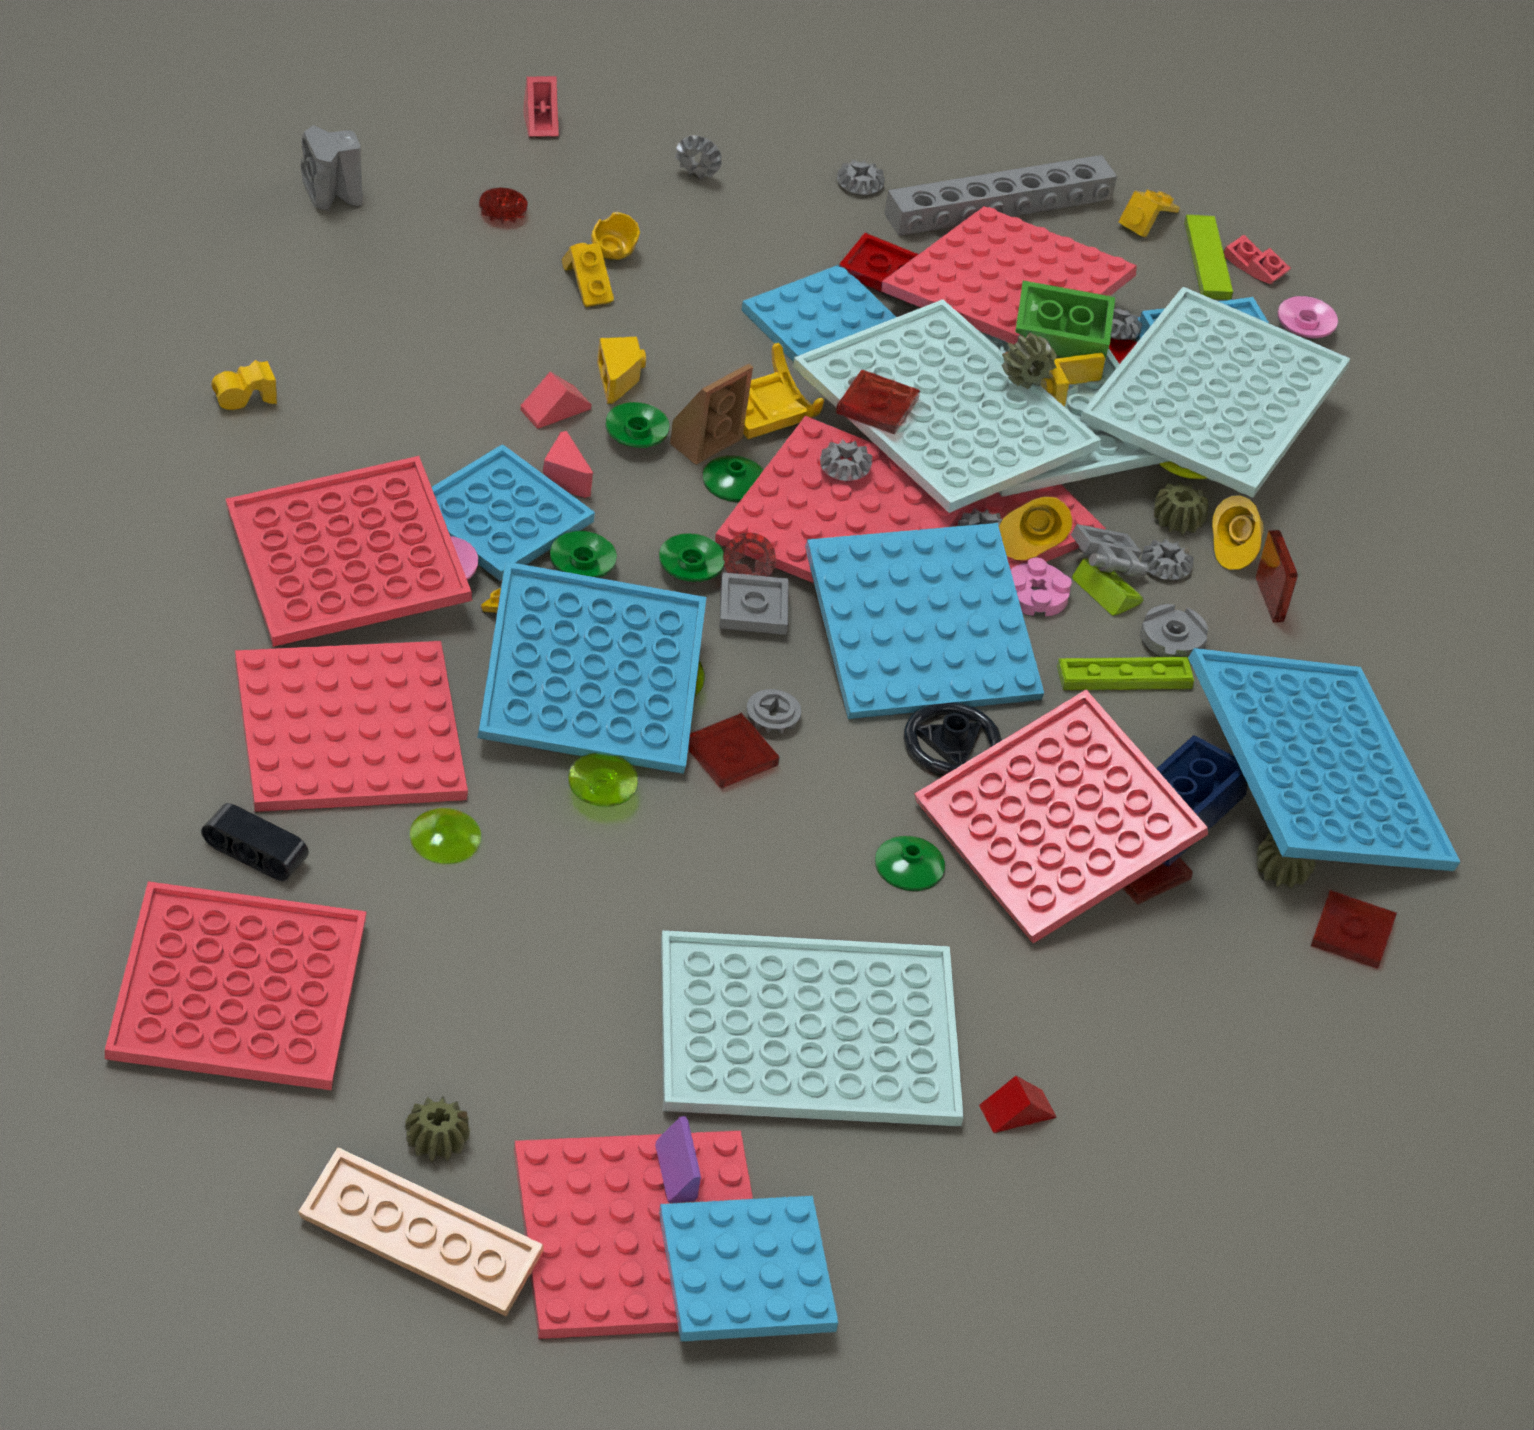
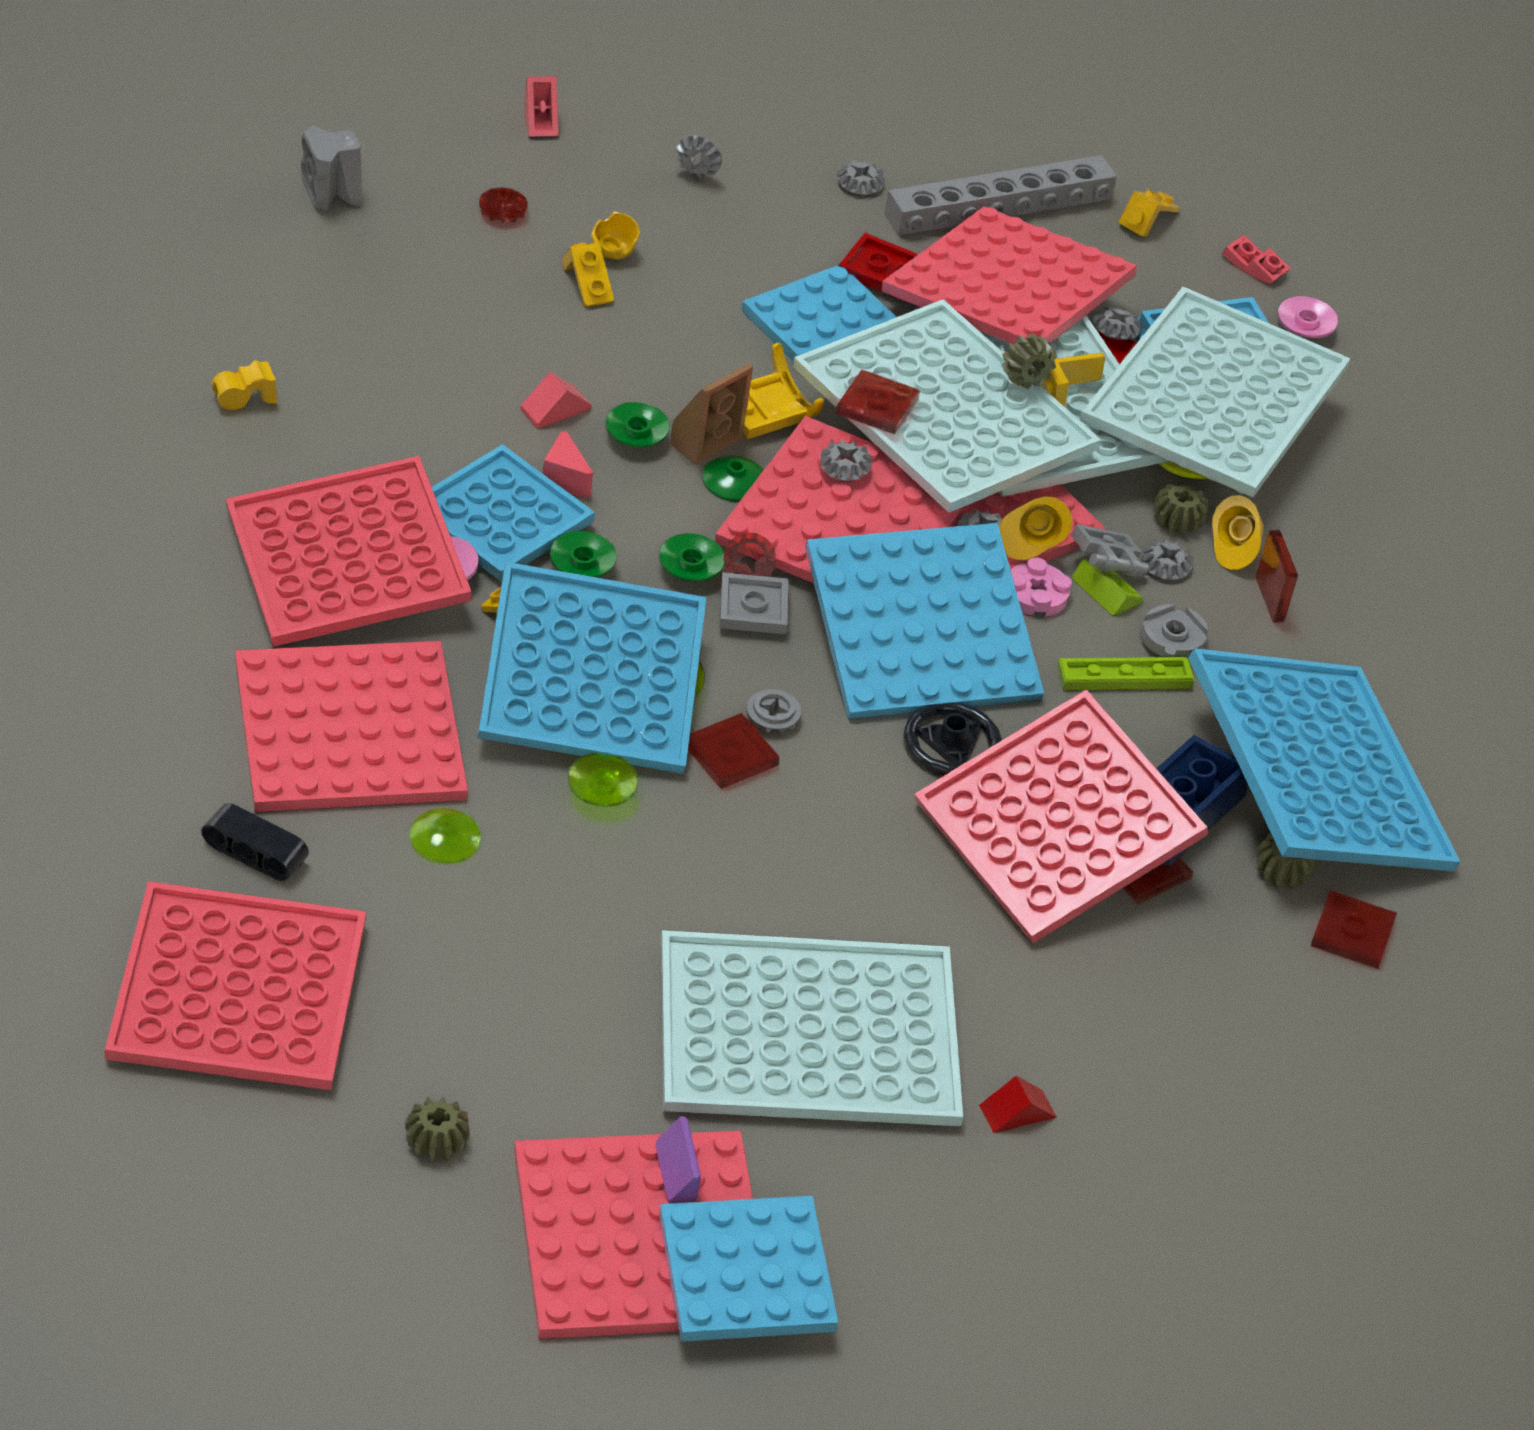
(421, 1231): light nougat plate -> none
(619, 365): yellow slope -> none
(910, 863): green dish -> none
(1067, 318): bright green slope -> none
(1208, 257): lime tile -> none

